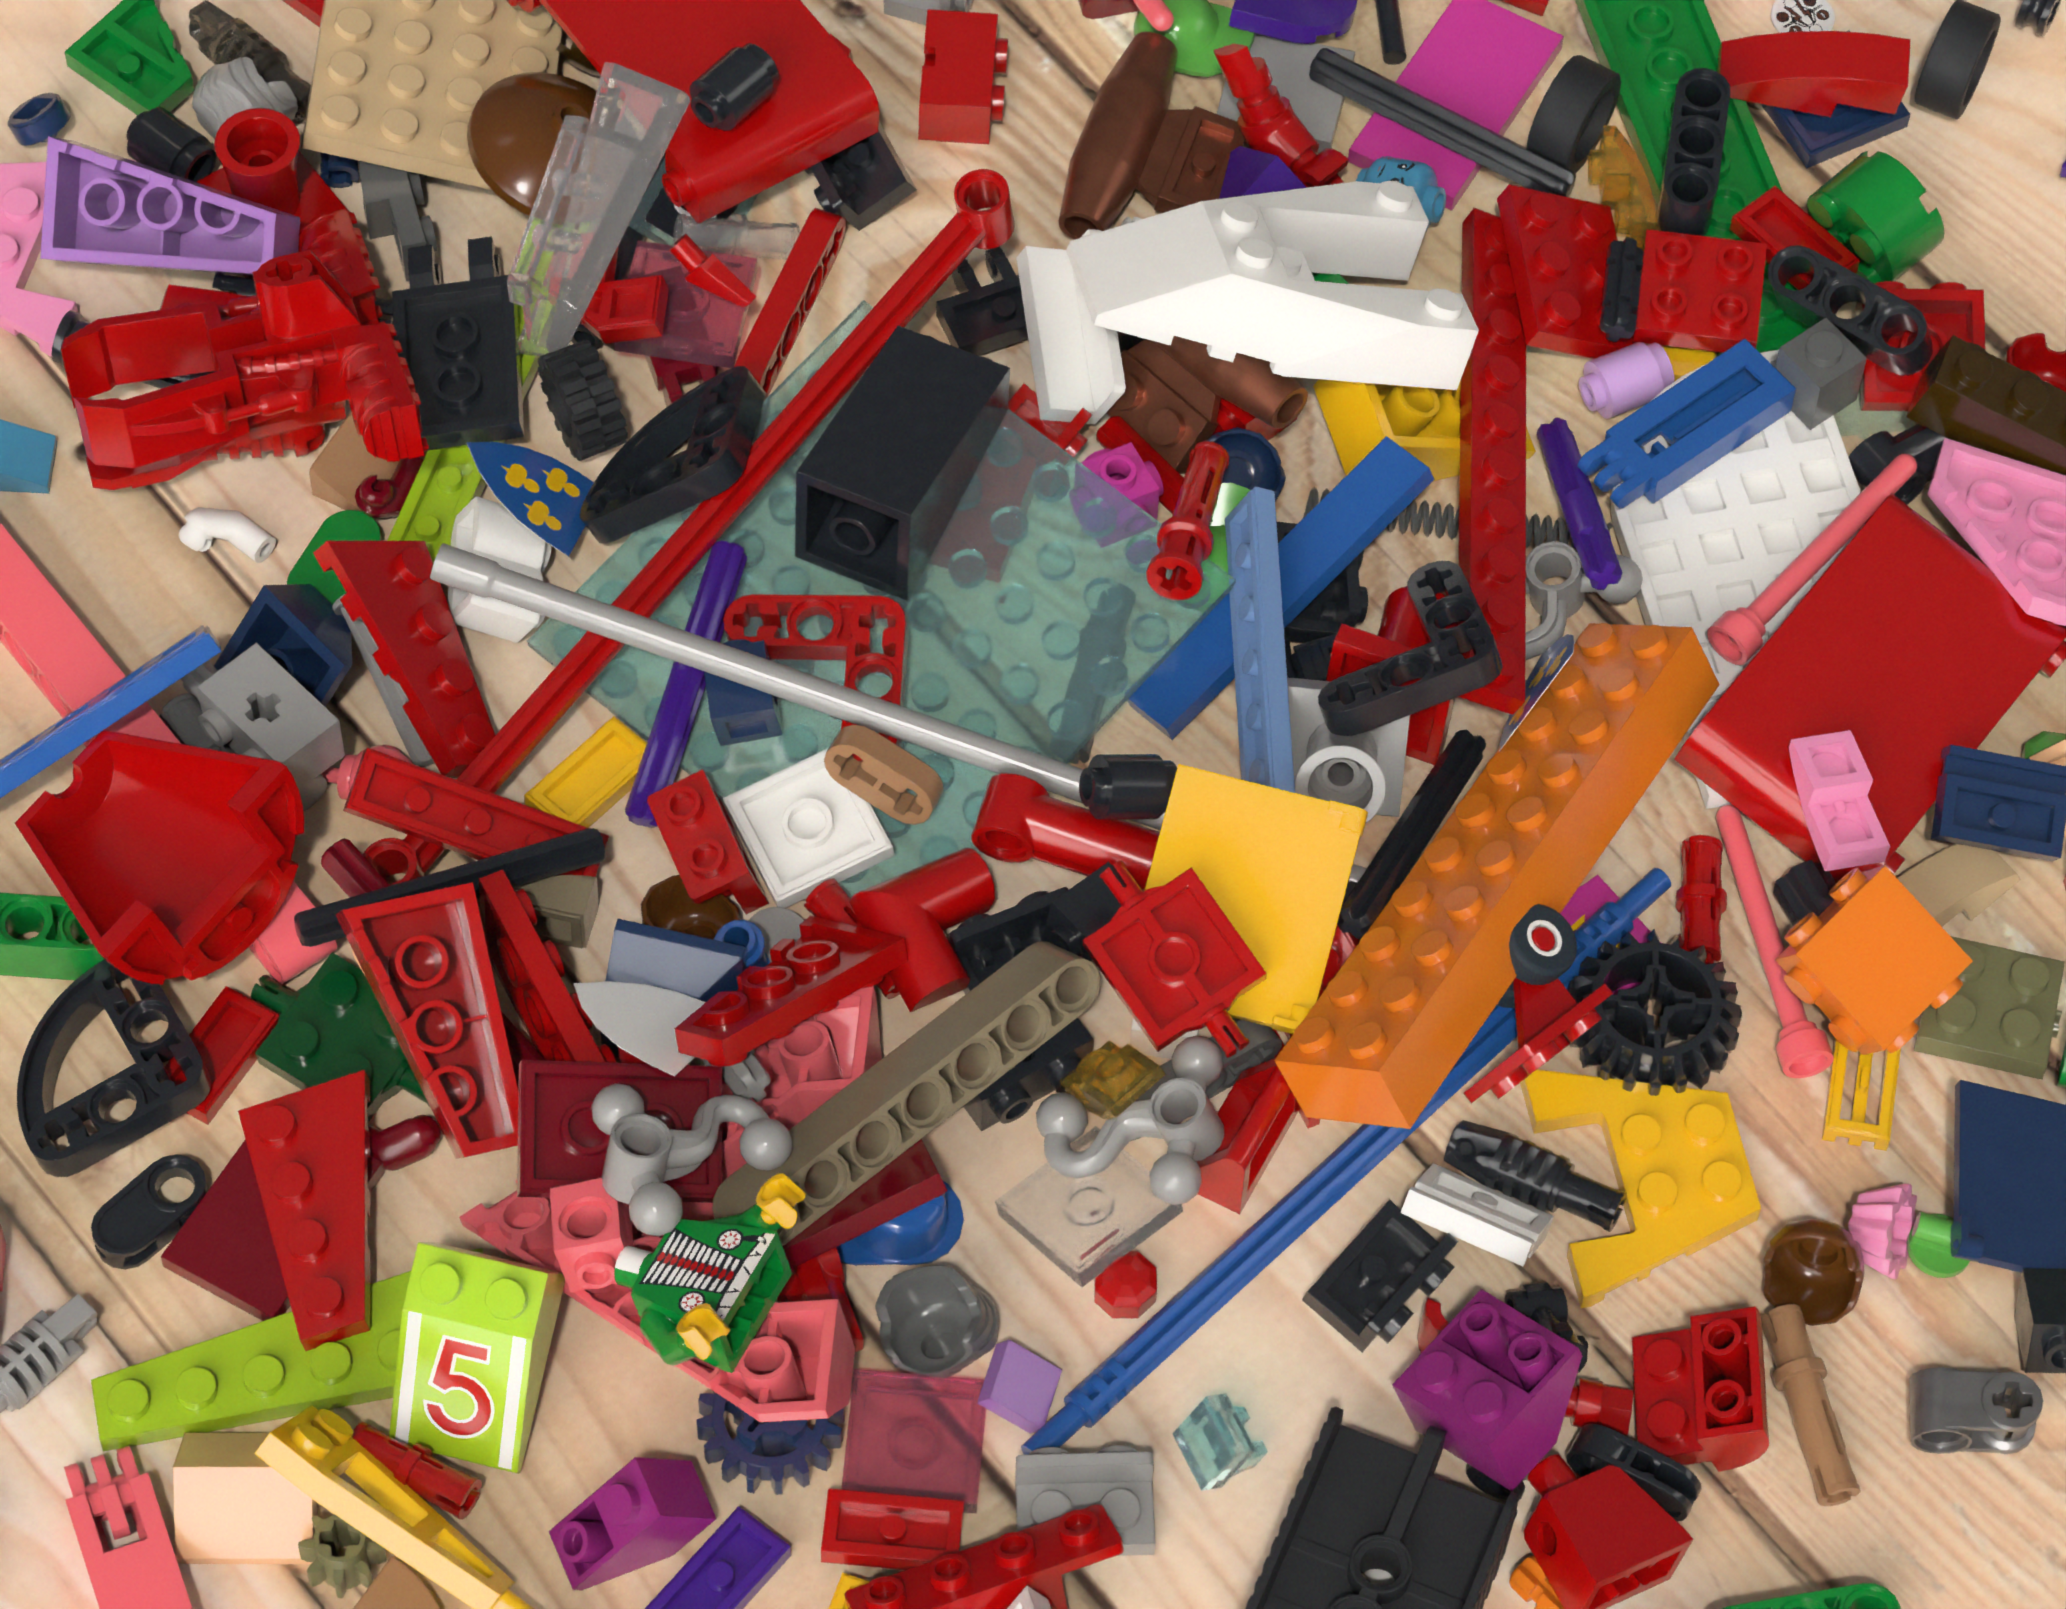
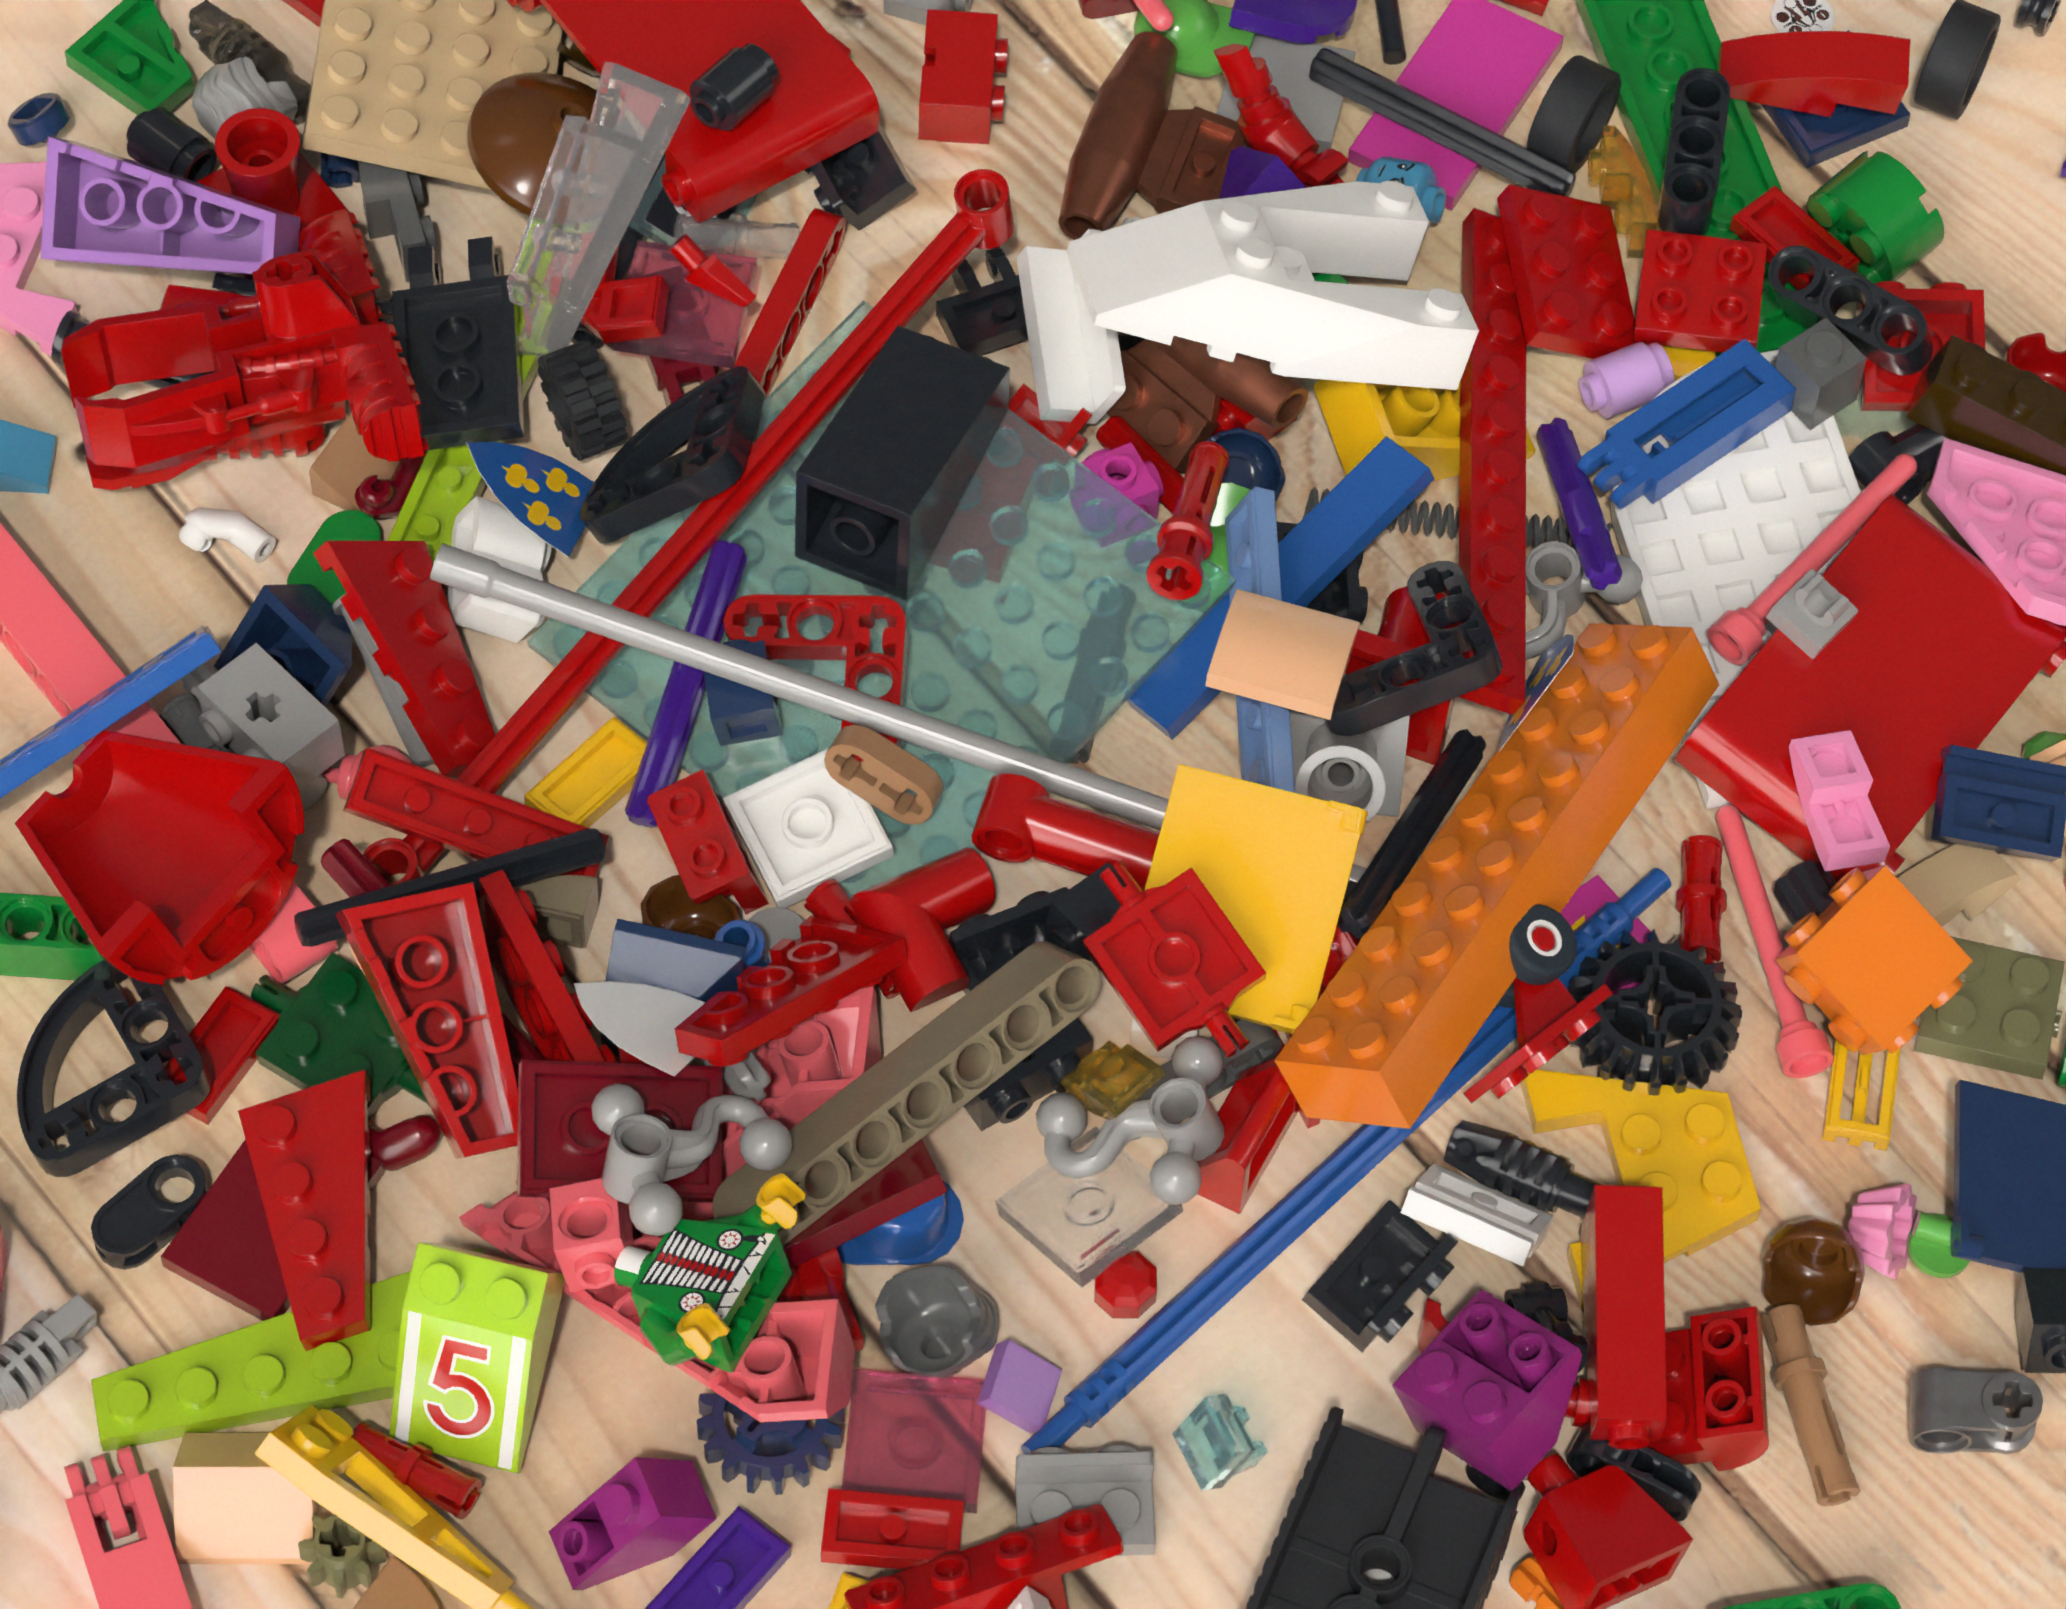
(1127, 786): black brick -> none
(1282, 654): none -> light nougat slope
(1621, 289): black axle -> none
(1625, 1314): none -> red slope
(1812, 613): none -> light grey tile

